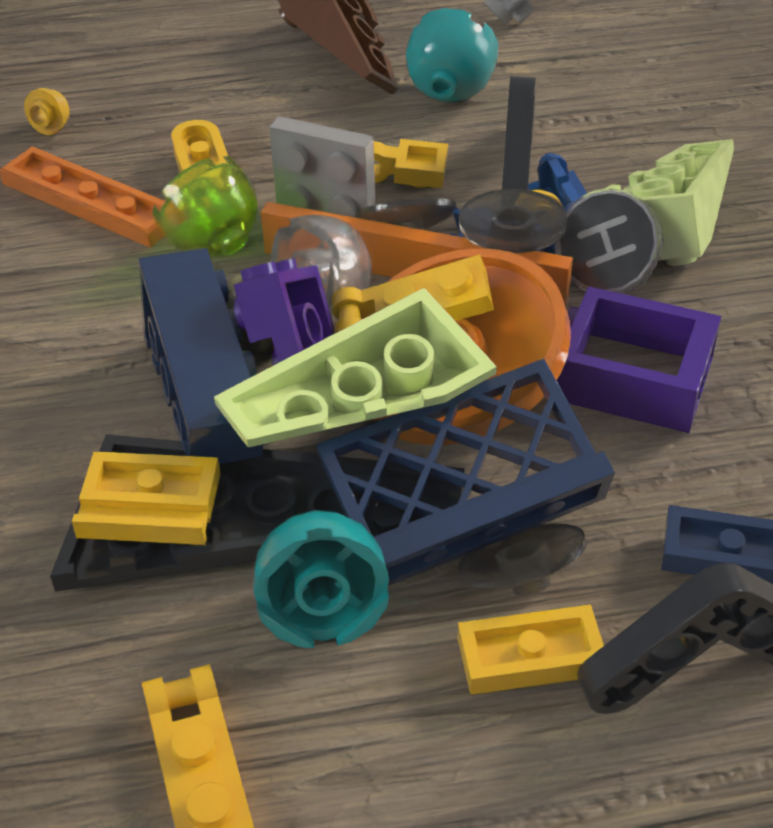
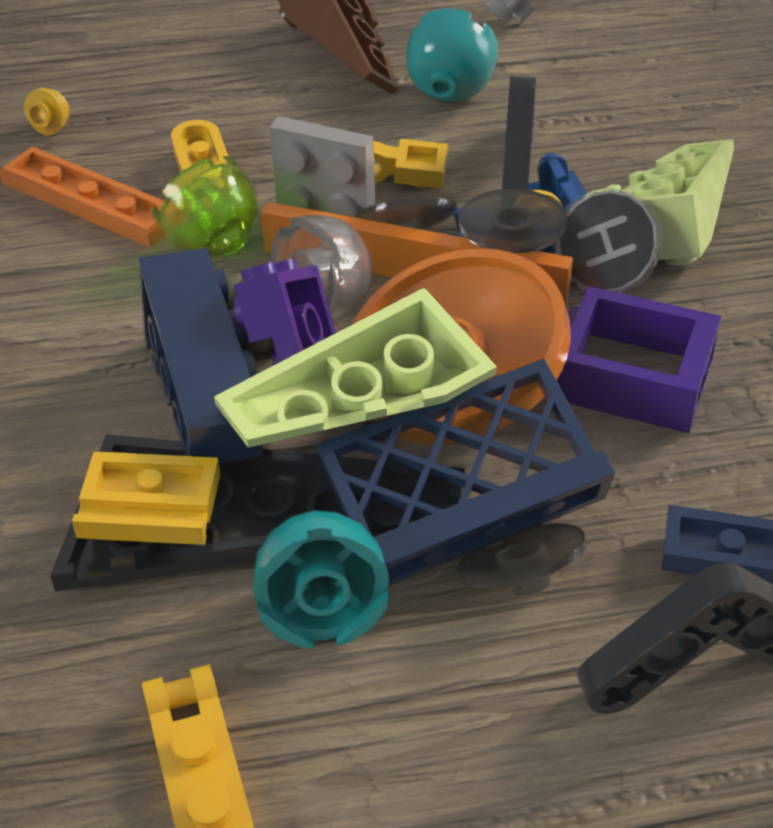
(457, 286): yellow plate -> none
(527, 648): yellow plate -> none

